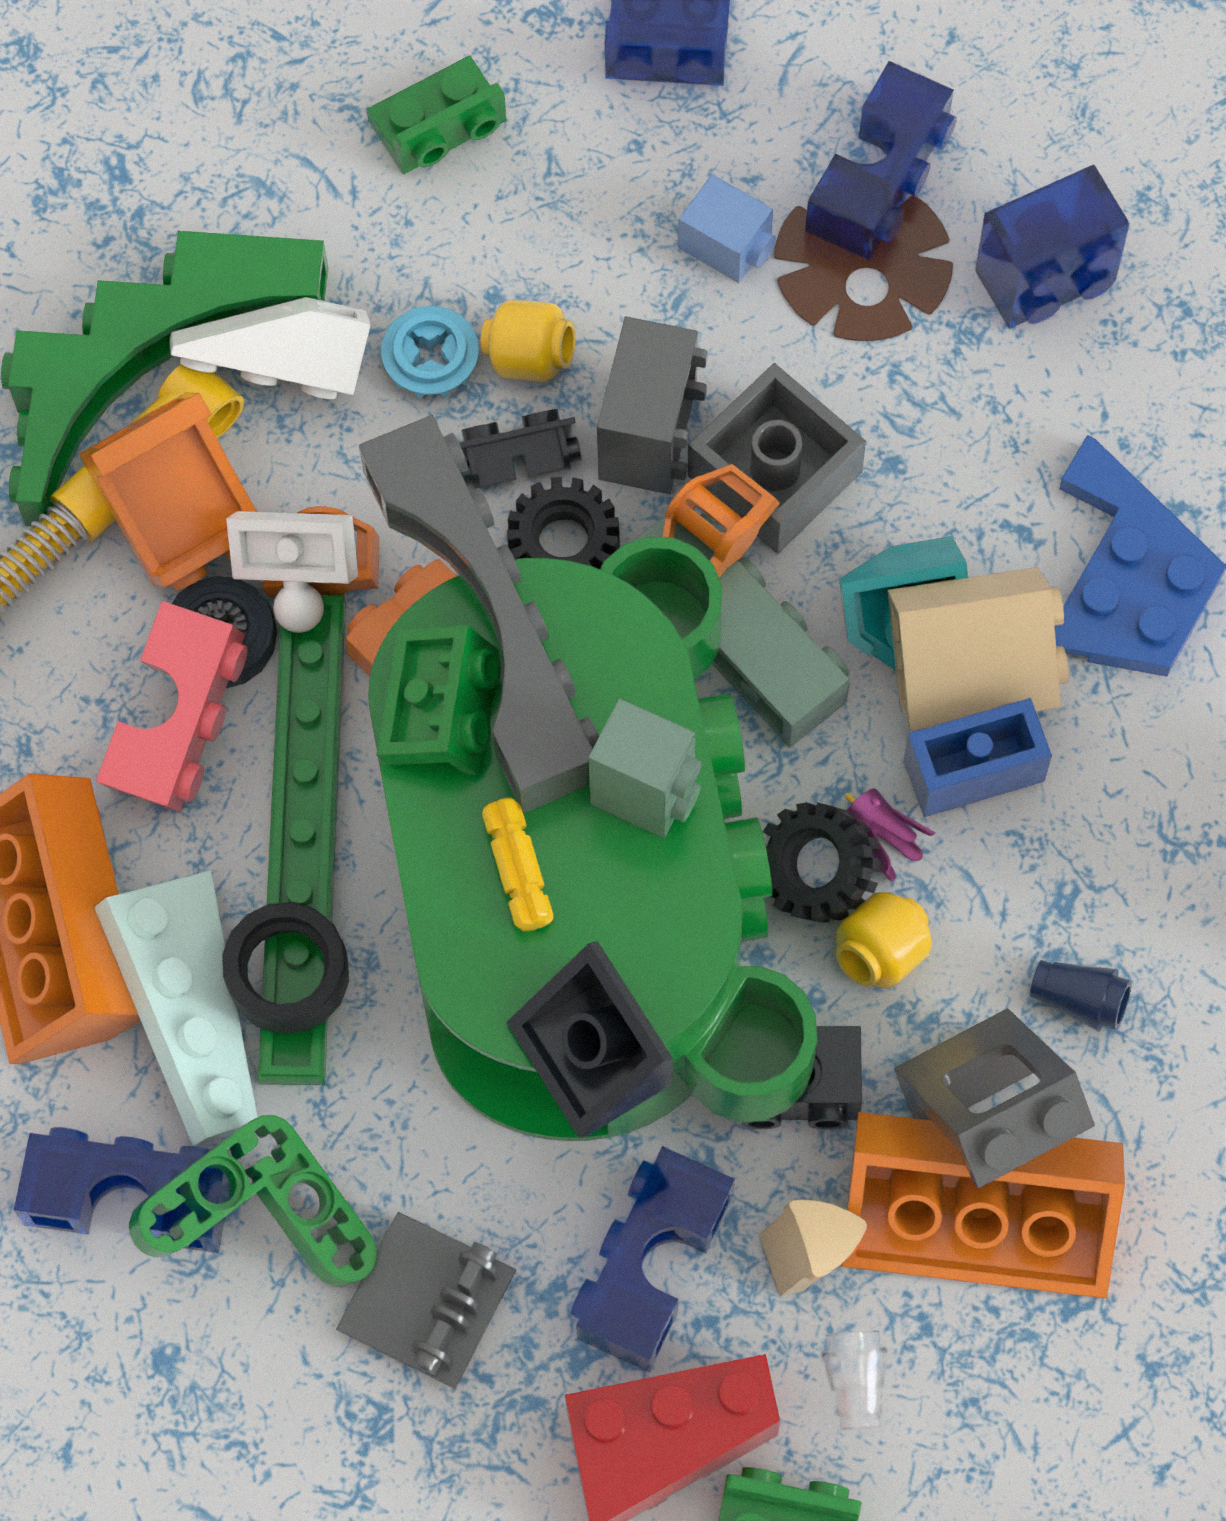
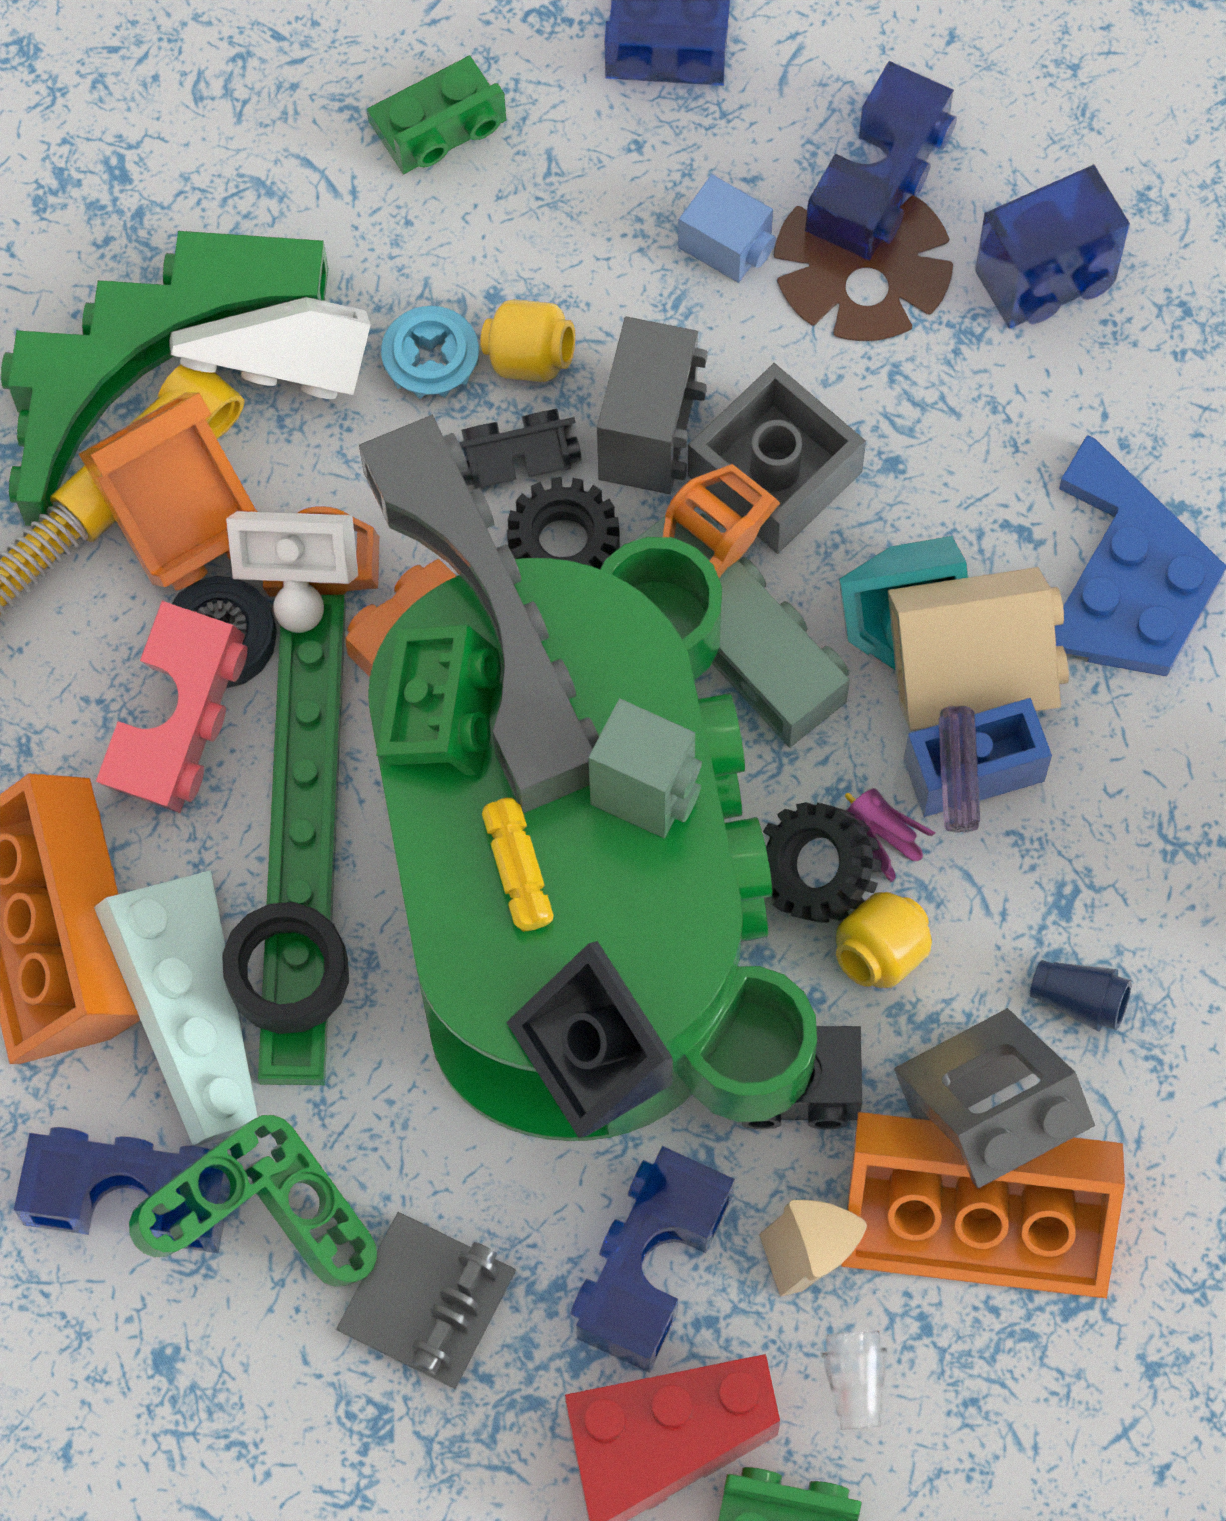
(959, 769): none -> clear purple axle

